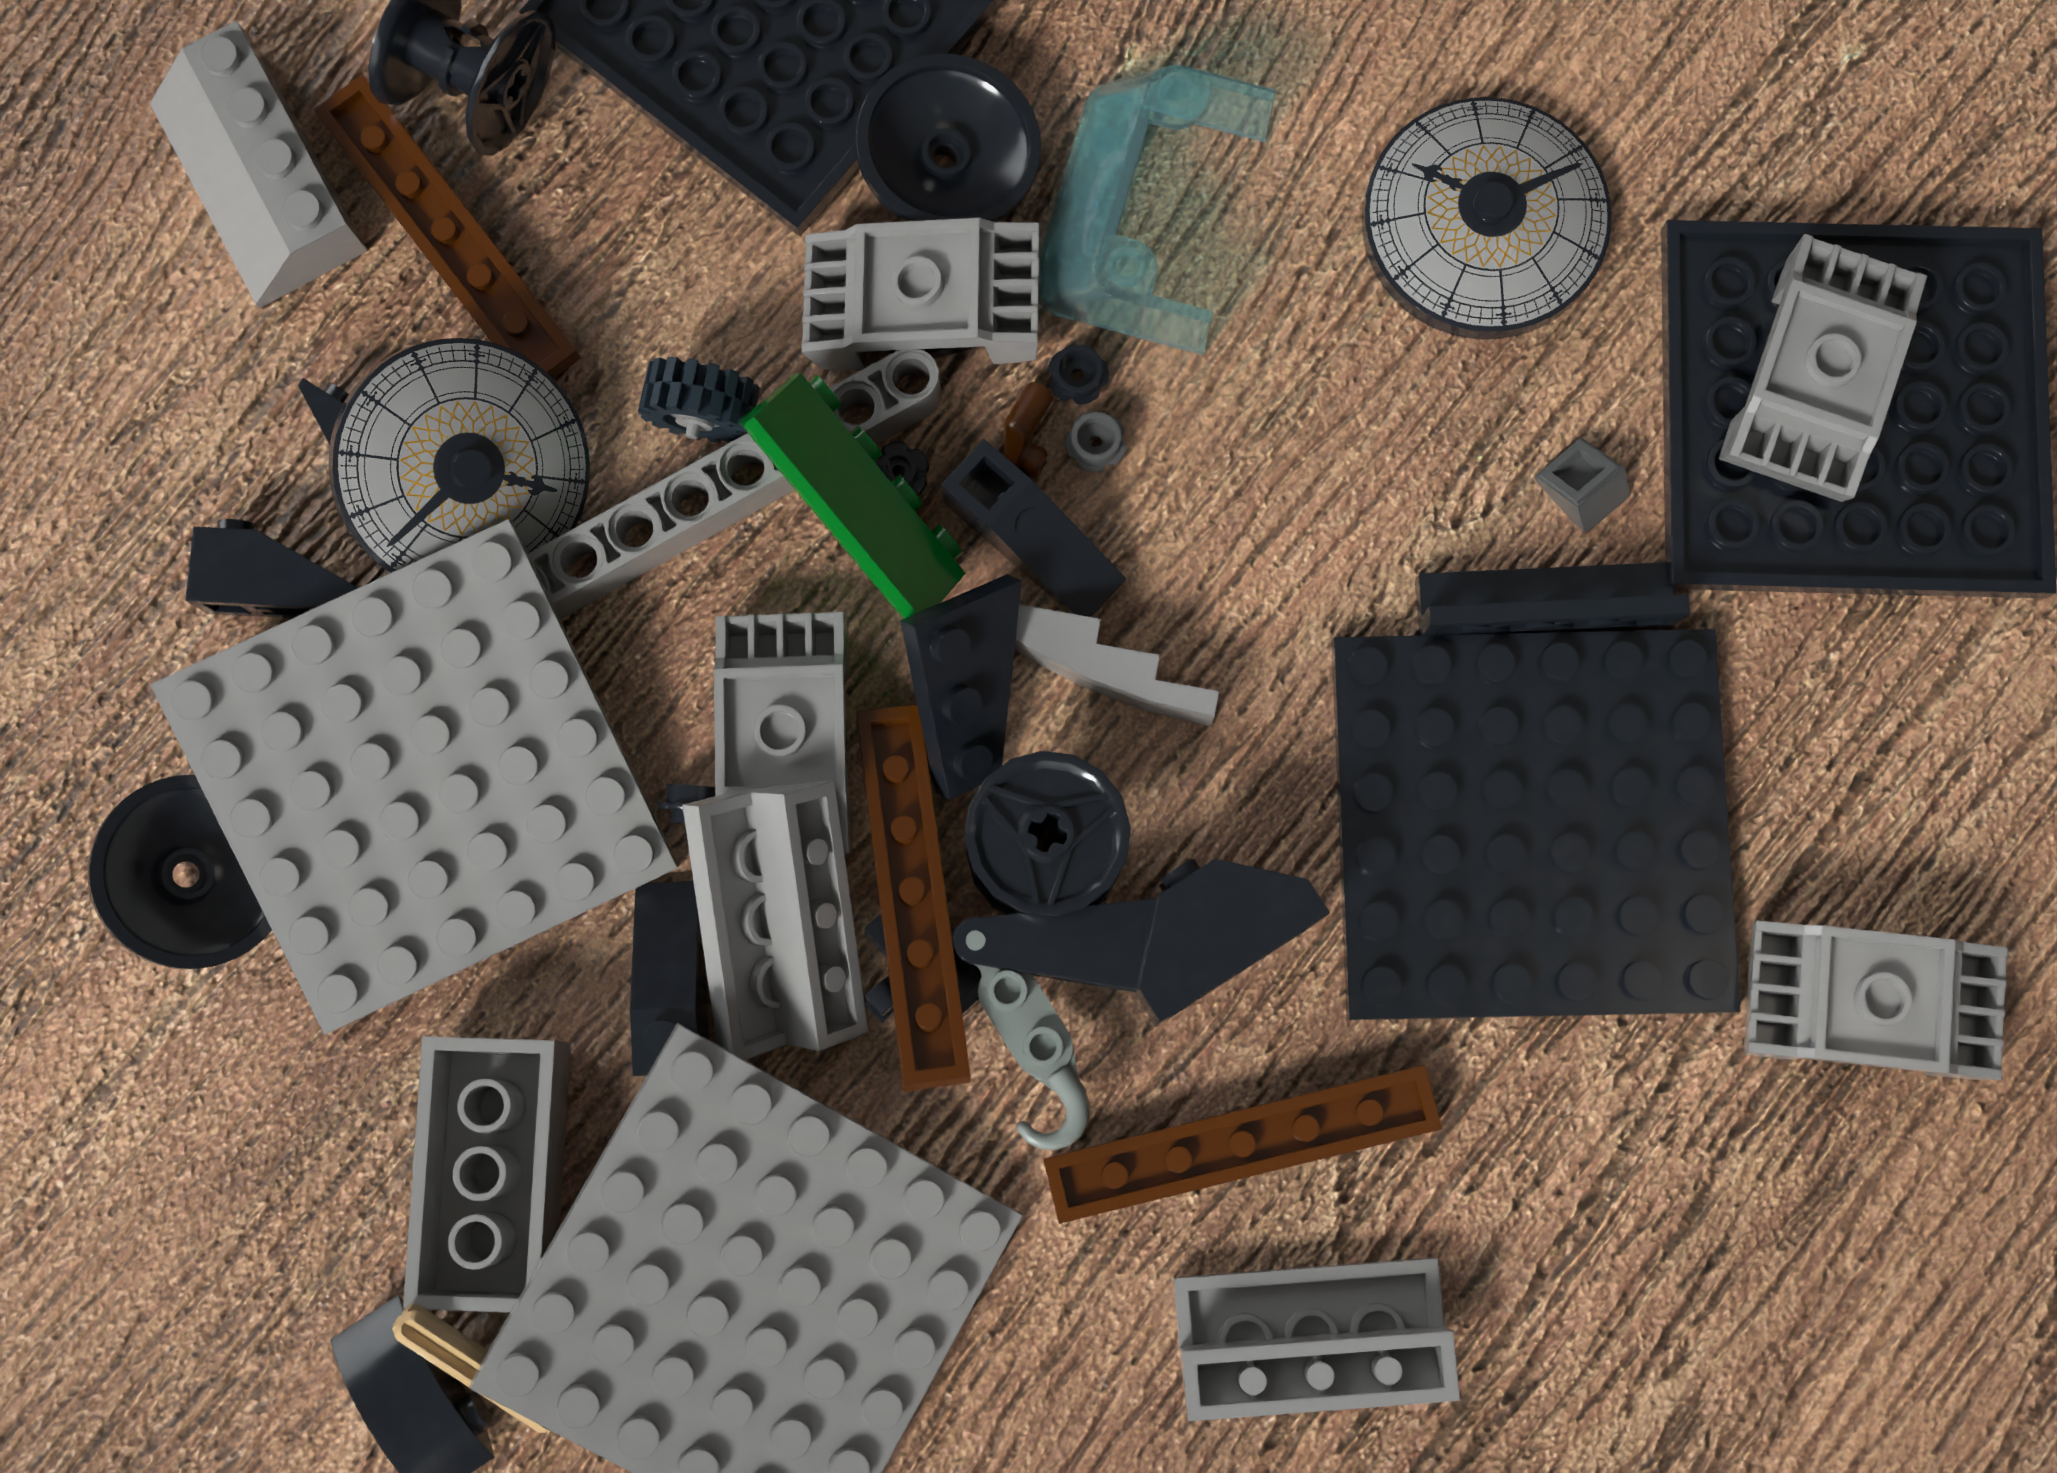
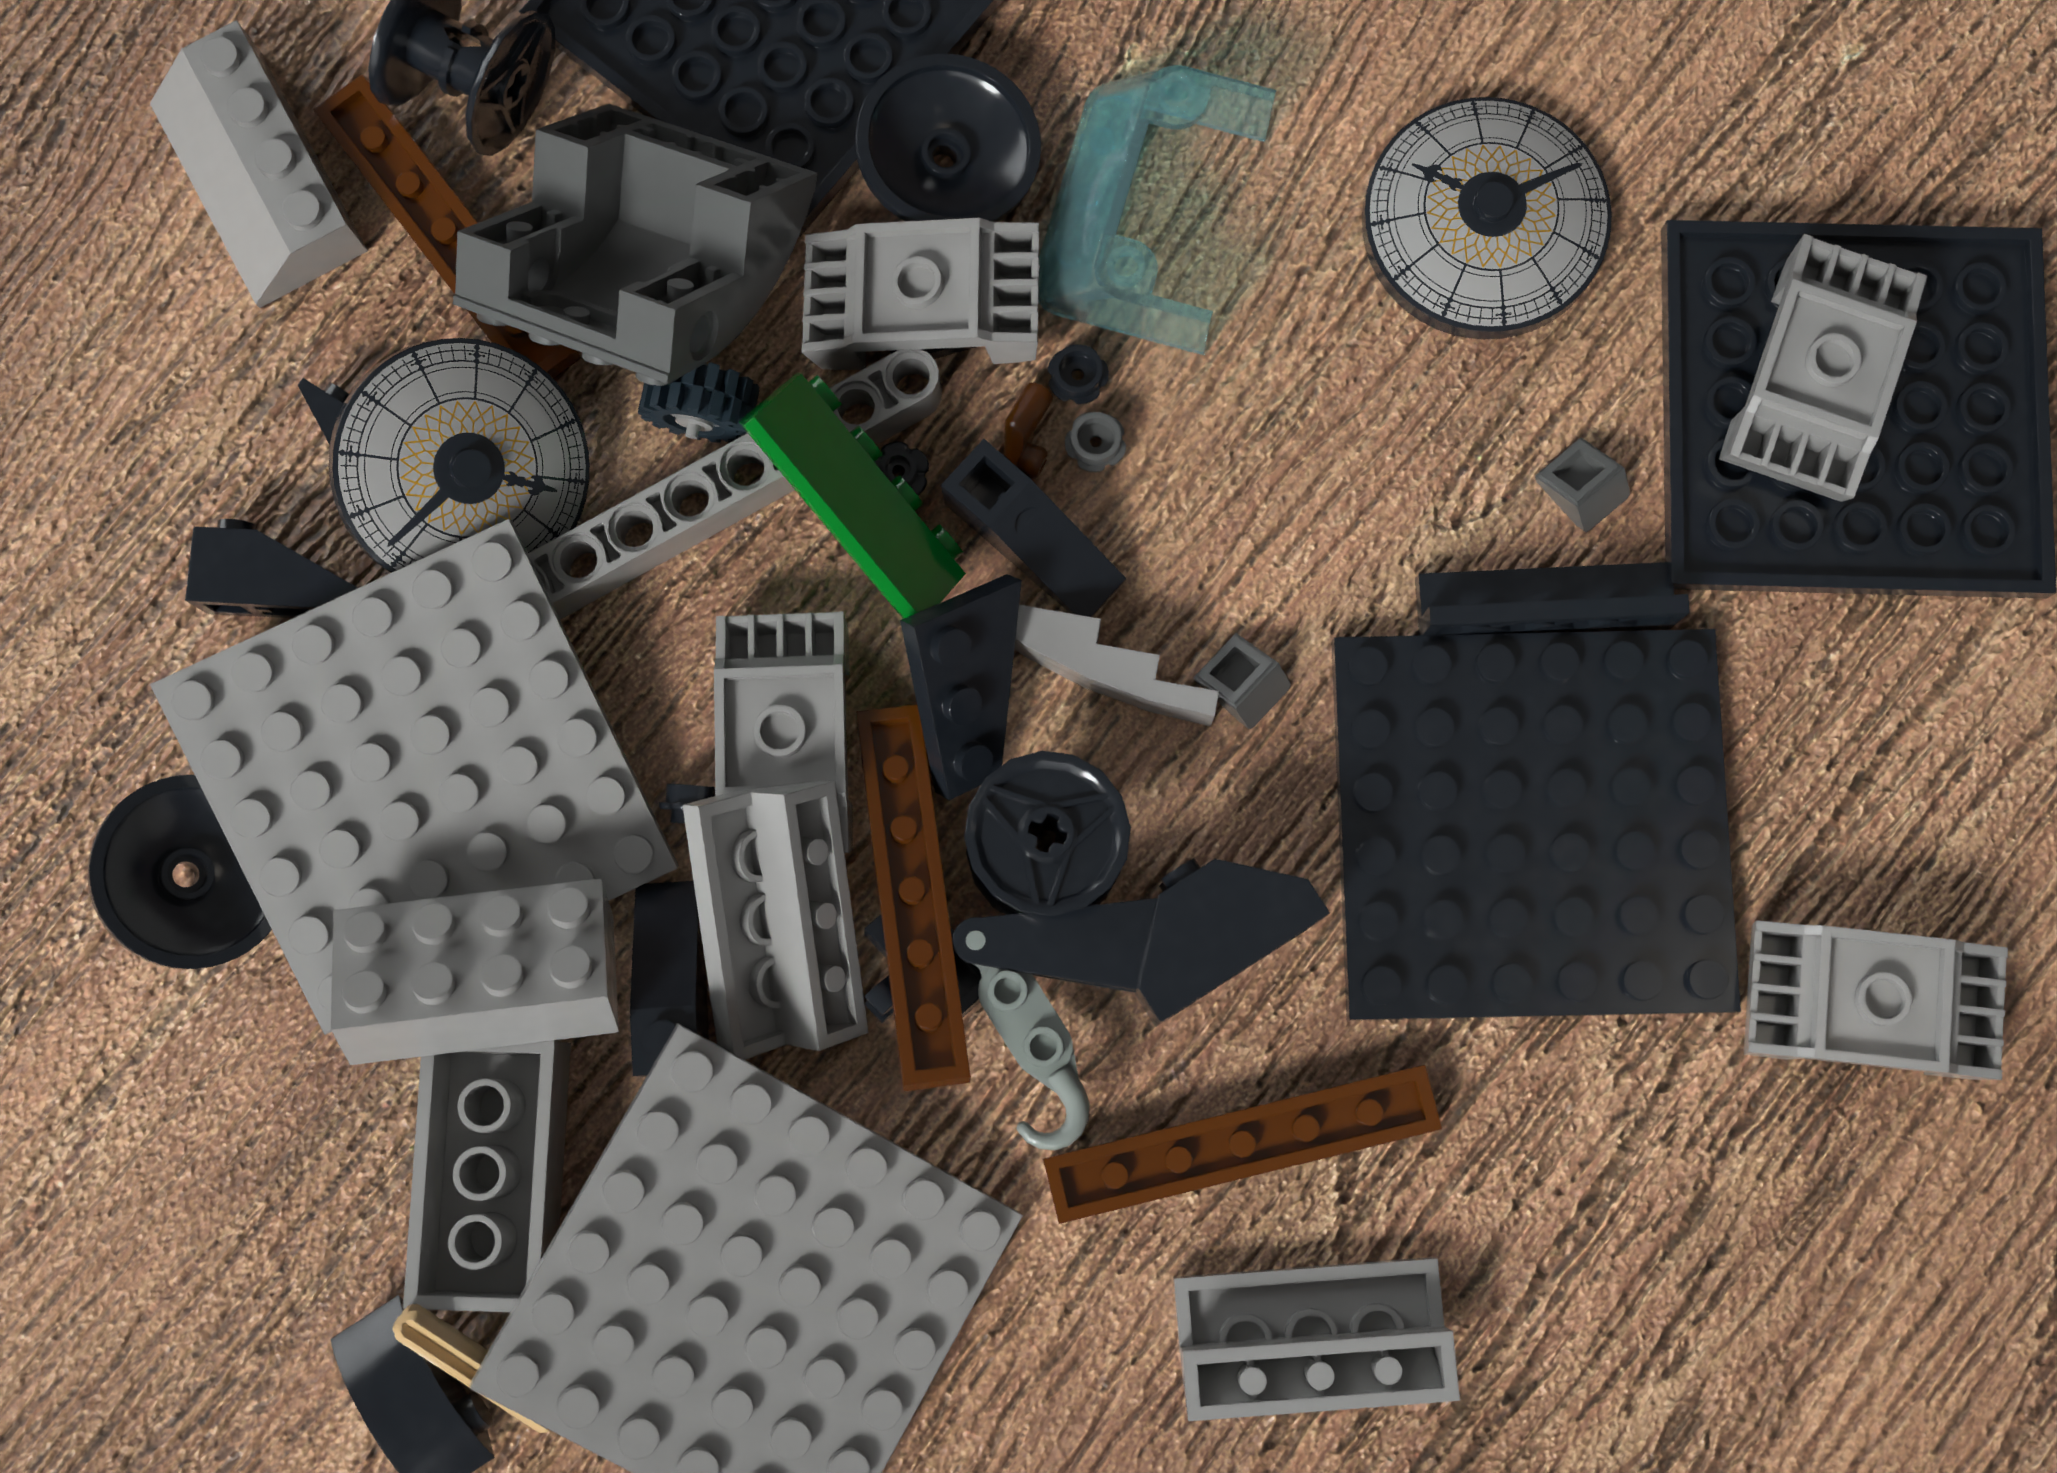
(473, 971): none -> light grey brick
(636, 243): none -> dark grey slope
(1246, 680): none -> dark grey slope

